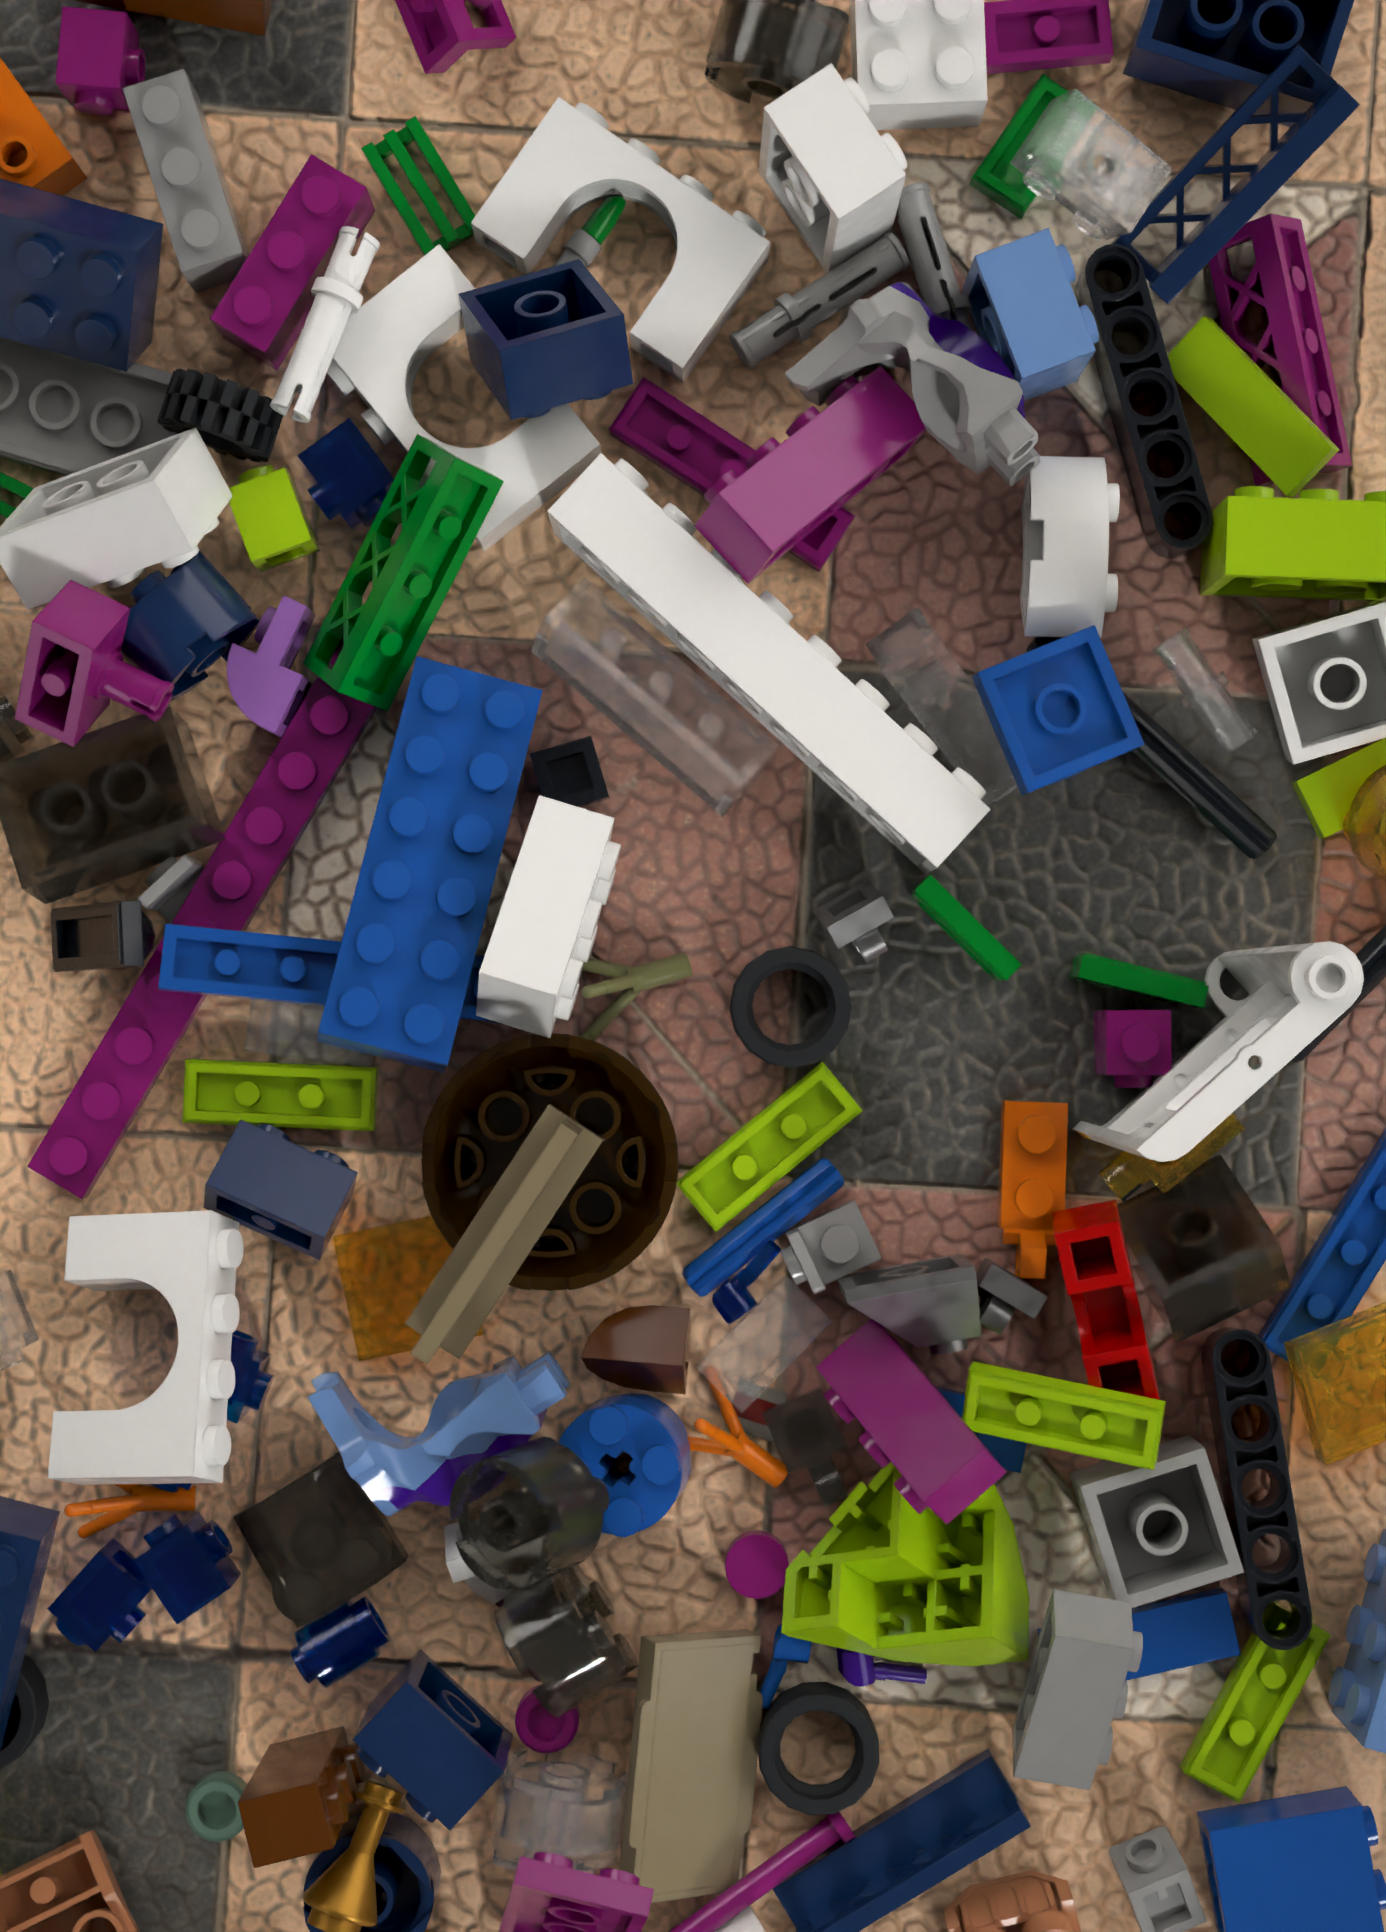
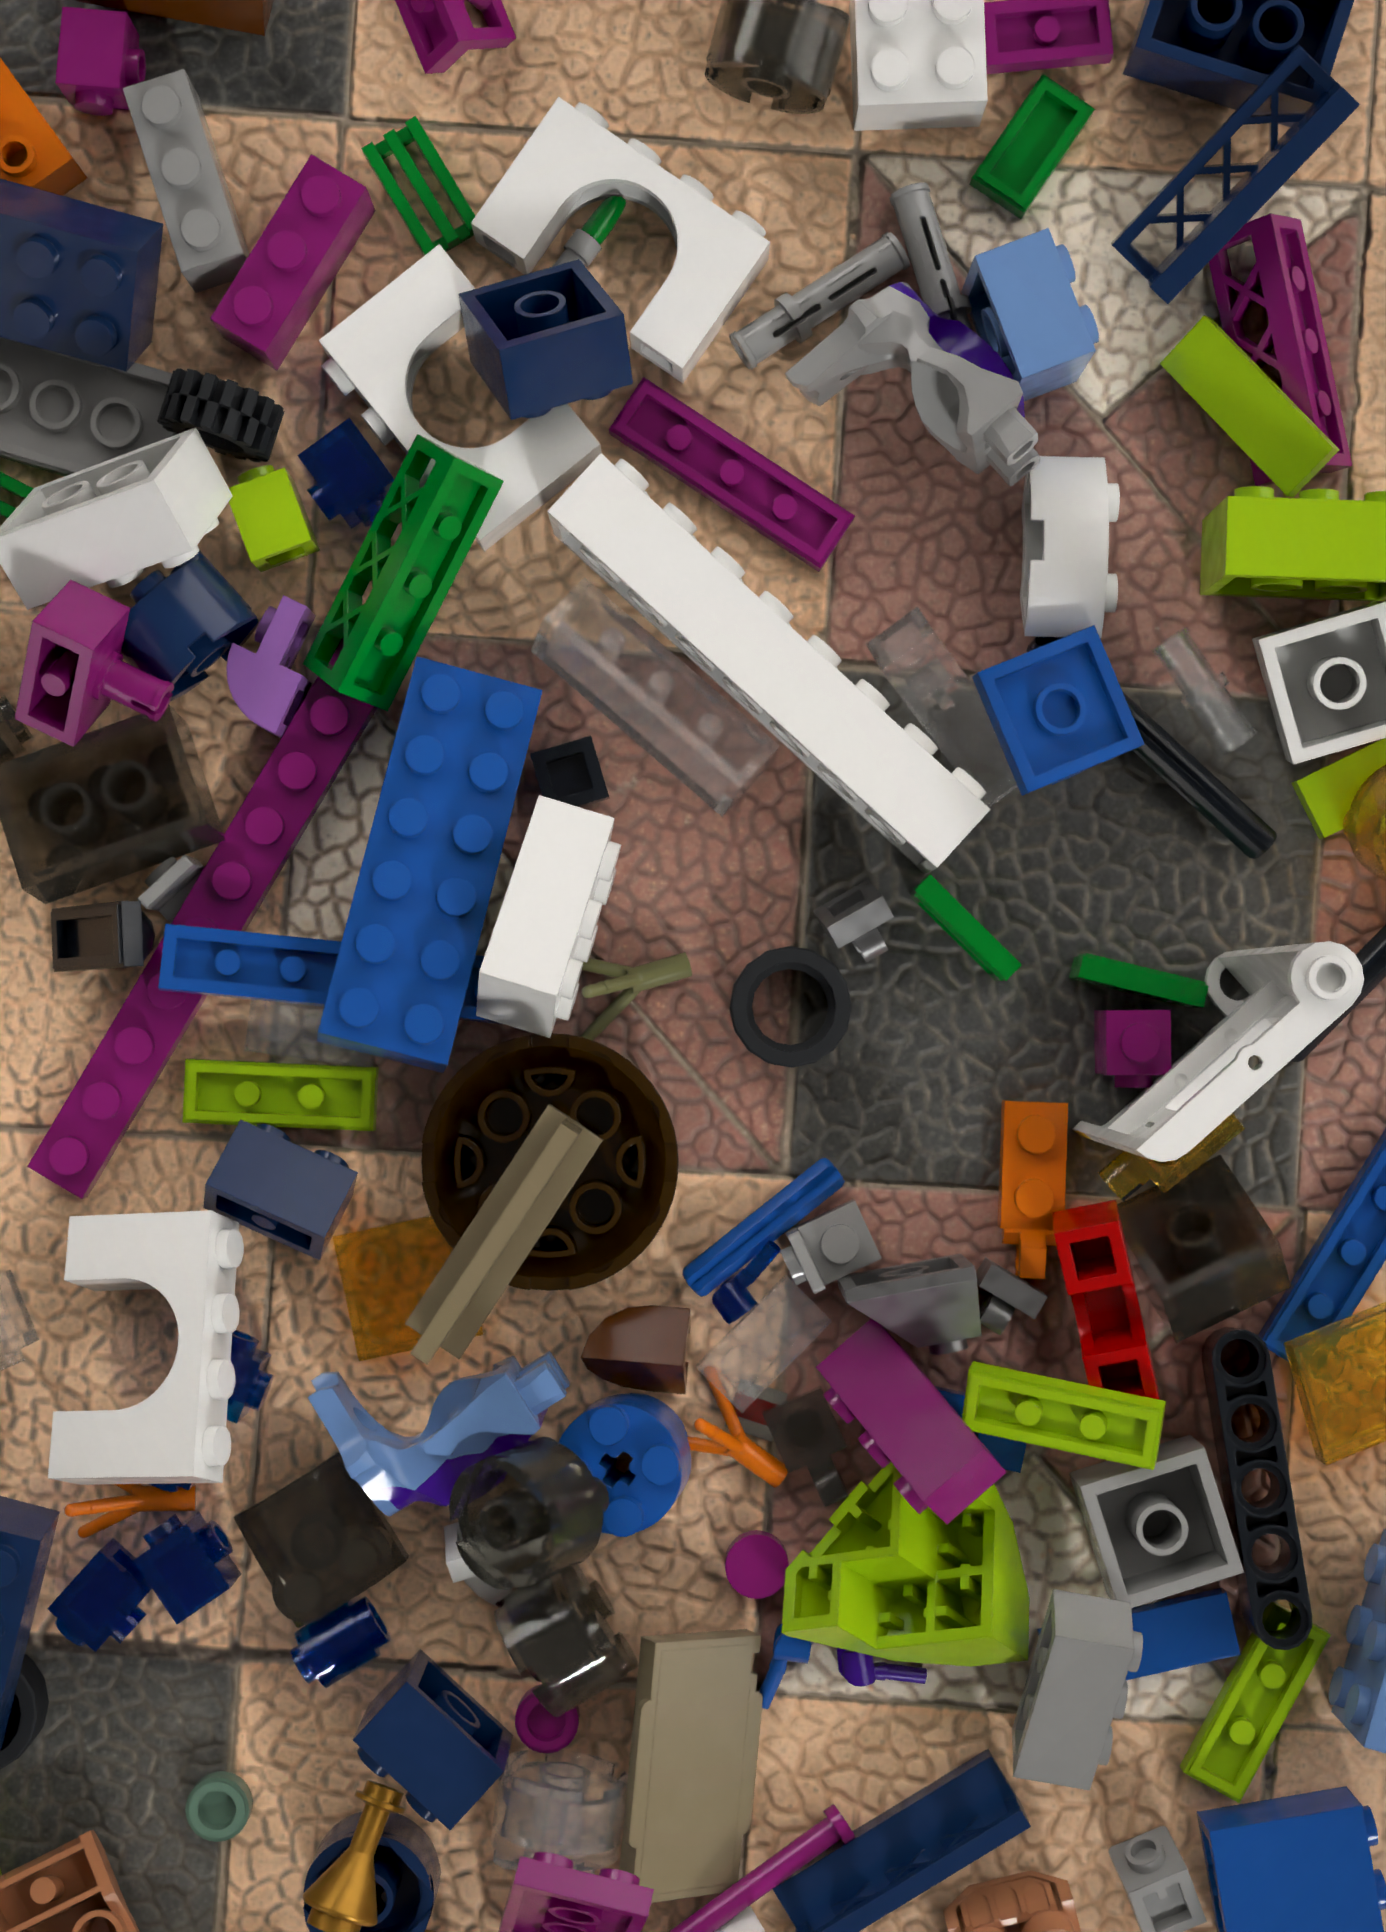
(300, 1796): reddish brown brick -> none
(334, 301): white pin -> none
(768, 1146): lime tile -> none
(811, 473): magenta brick -> none
(818, 1798): black tyre -> none
(831, 166): white brick -> none
(1090, 166): clear brick -> none
(1152, 373): black beam -> none

